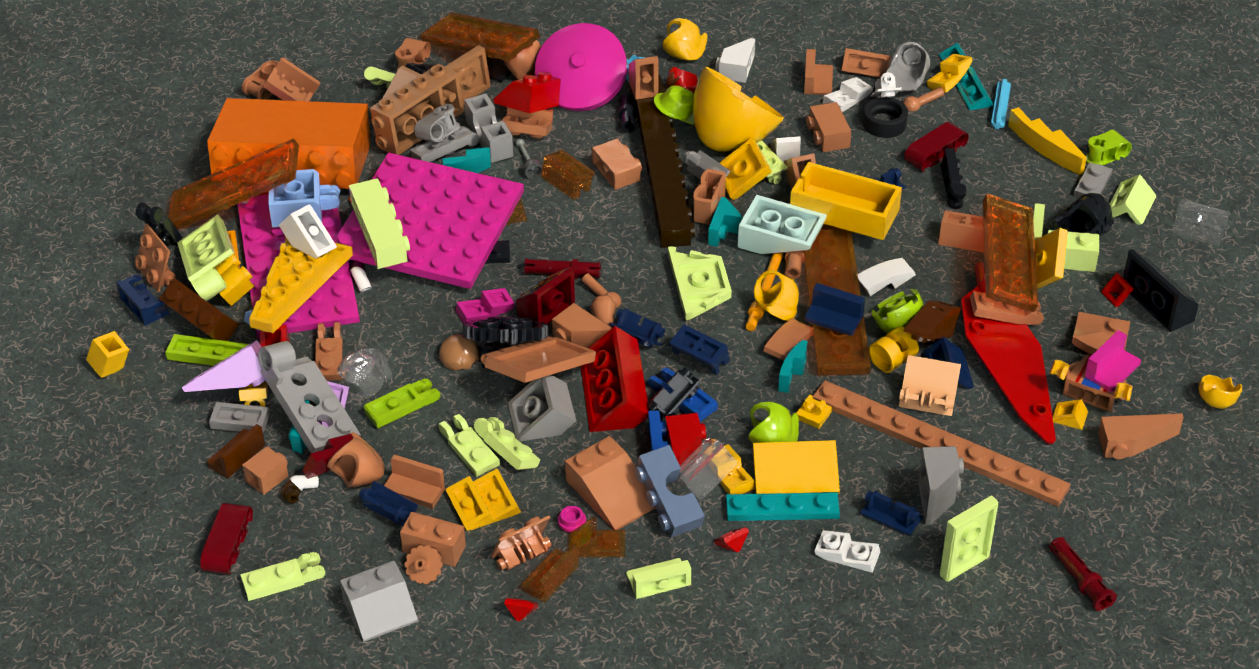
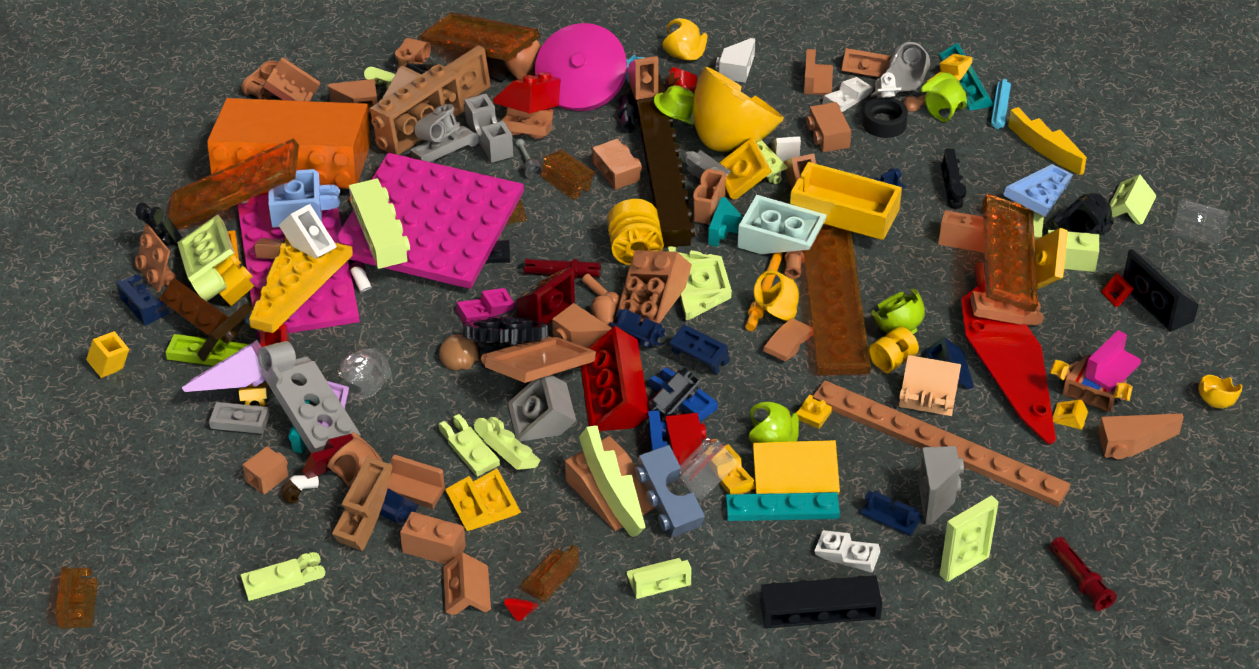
(76, 598): none -> clear orange hinge
(225, 332): none -> dark brown plate
(225, 538): dark red beam -> none
(237, 451): reddish brown panel -> none
(268, 248): none -> medium nougat slope
(329, 352): nougat hinge -> none
(354, 92): none -> nougat slope
(363, 504): none -> medium nougat slope
(378, 601): slope -> none
(401, 402): lime hinge -> none
(423, 564): nougat piece -> none
(466, 584): none -> nougat panel
(474, 161): teal slope -> none
(528, 538): nougat hinge -> none
(571, 518): dark pink plate -> none
(597, 542): clear orange slope -> none
(616, 489): none -> yellowish green slope
(633, 227): none -> yellow wheel
(654, 283): none -> nougat slope
(733, 540): red slope -> none
(793, 364): teal slope -> none
(820, 601): none -> black brick
(835, 309): dark blue panel -> none
(888, 272): white slope -> none
(931, 147): dark red beam -> none
(933, 321): reddish brown slope -> none
(944, 92): none -> lime piece
(1039, 189): none -> light blue wing
(1093, 180): light grey plate -> none
(1094, 330): nougat plate -> none
(1107, 148): lime piece -> none

